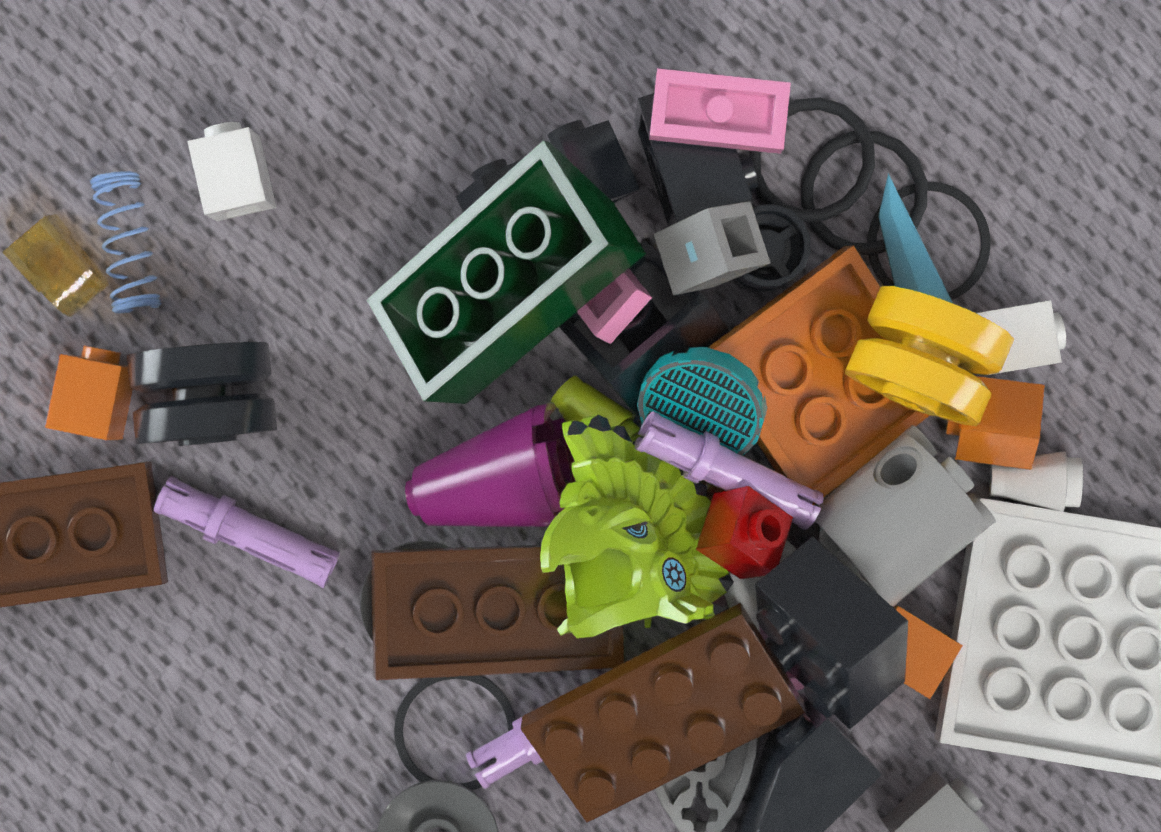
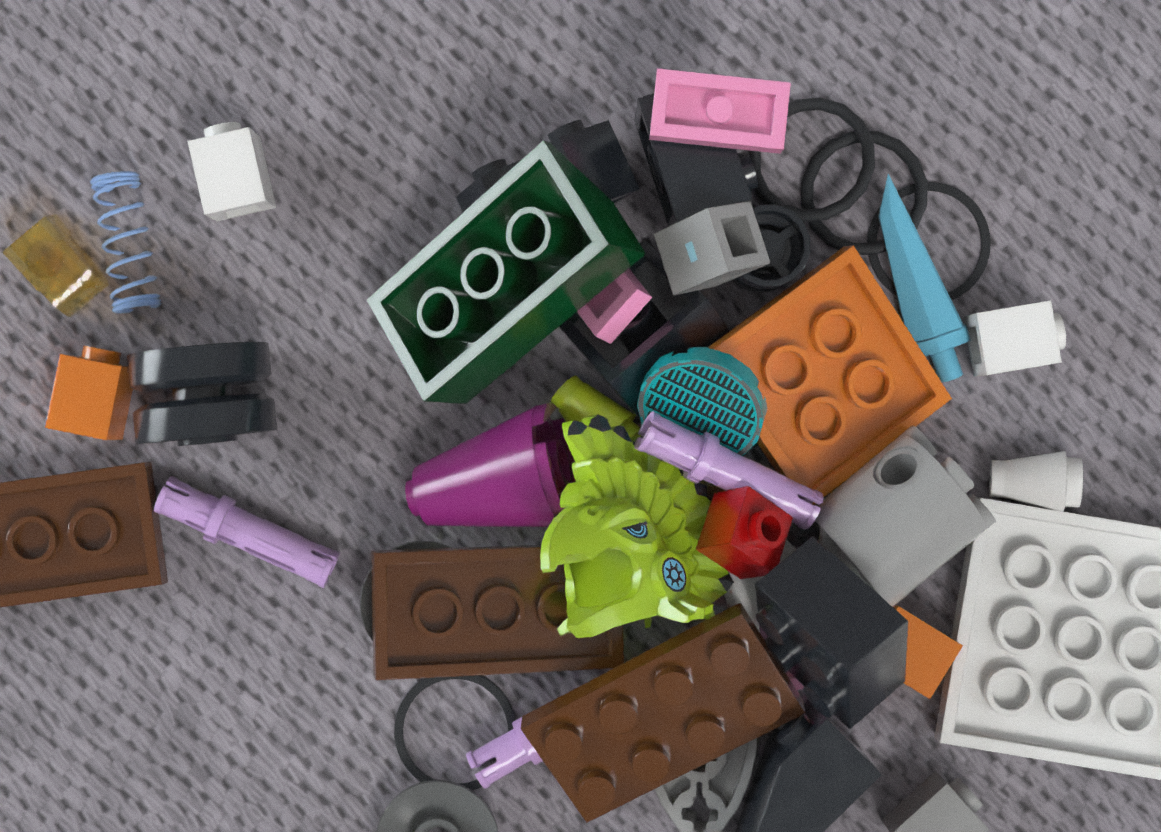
(929, 355): yellow wheel -> none
(1007, 429): orange brick -> none

